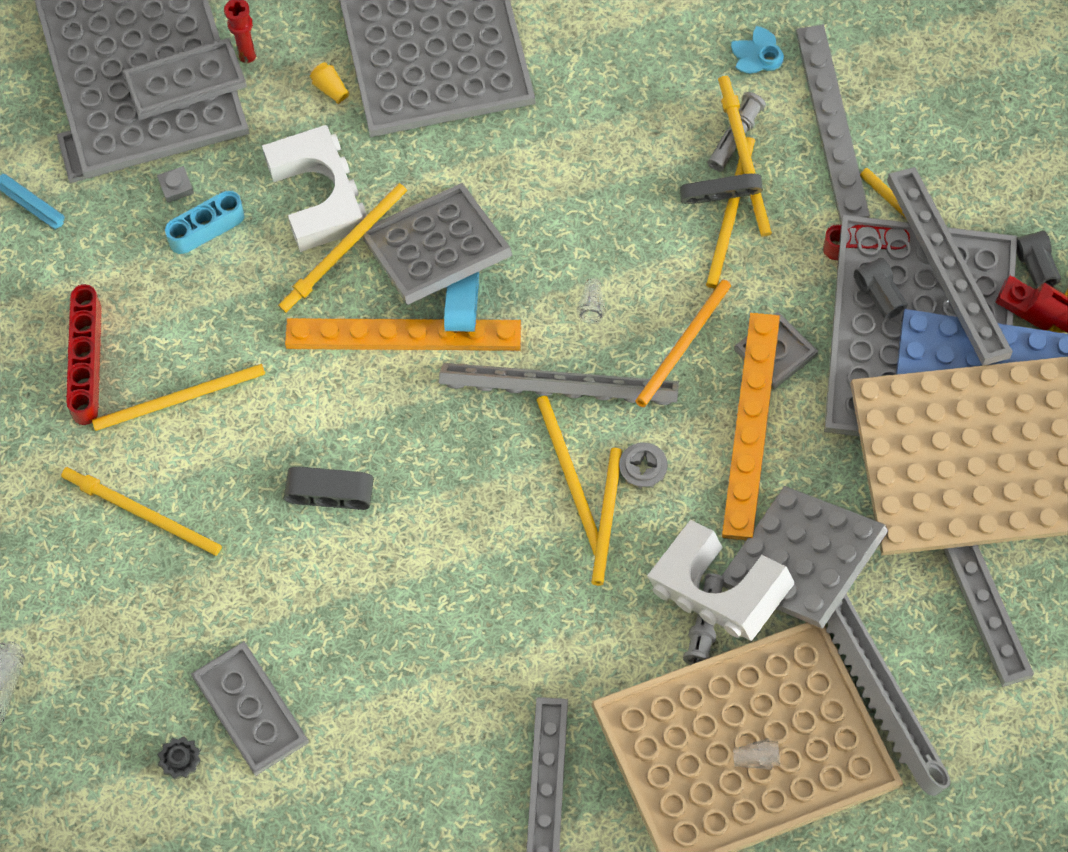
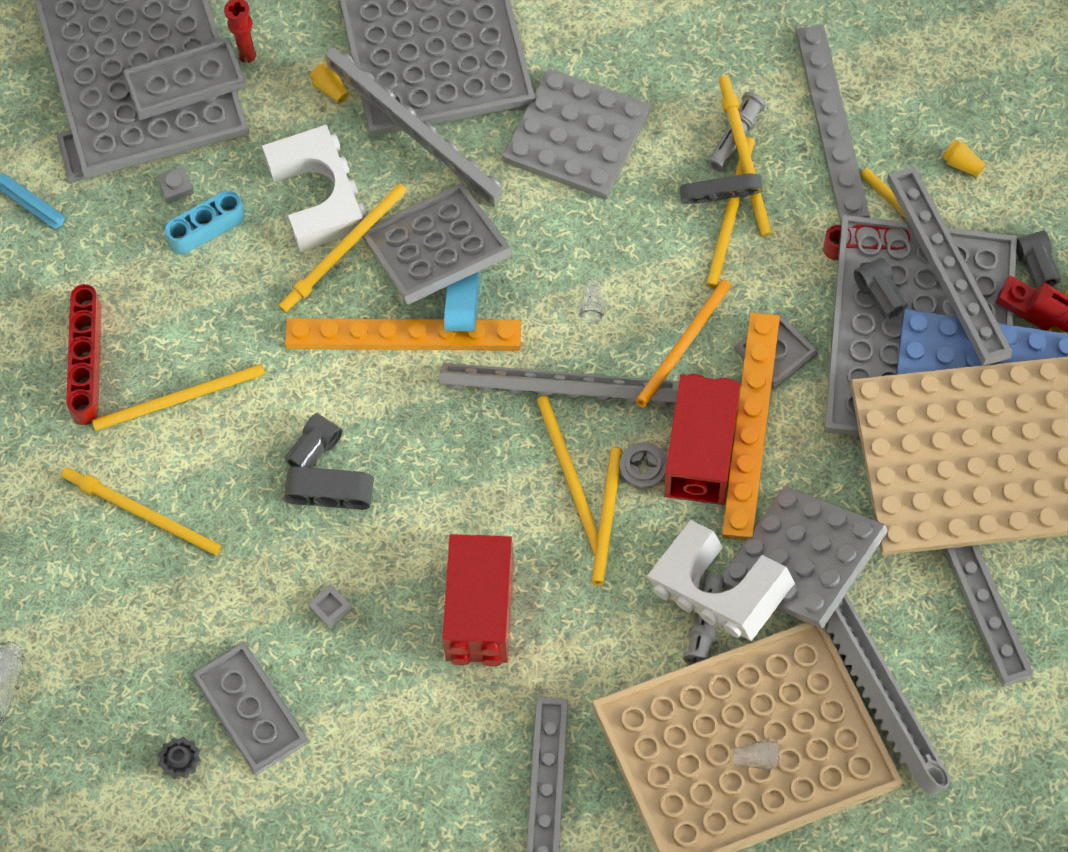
(317, 436): none -> dark grey piece
(329, 606): none -> light grey plate
(421, 132): none -> light grey plate
(478, 599): none -> red brick
(577, 133): none -> light grey plate
(702, 439): none -> red brick
(754, 51): medium azure plate -> none
(963, 158): none -> yellow cone

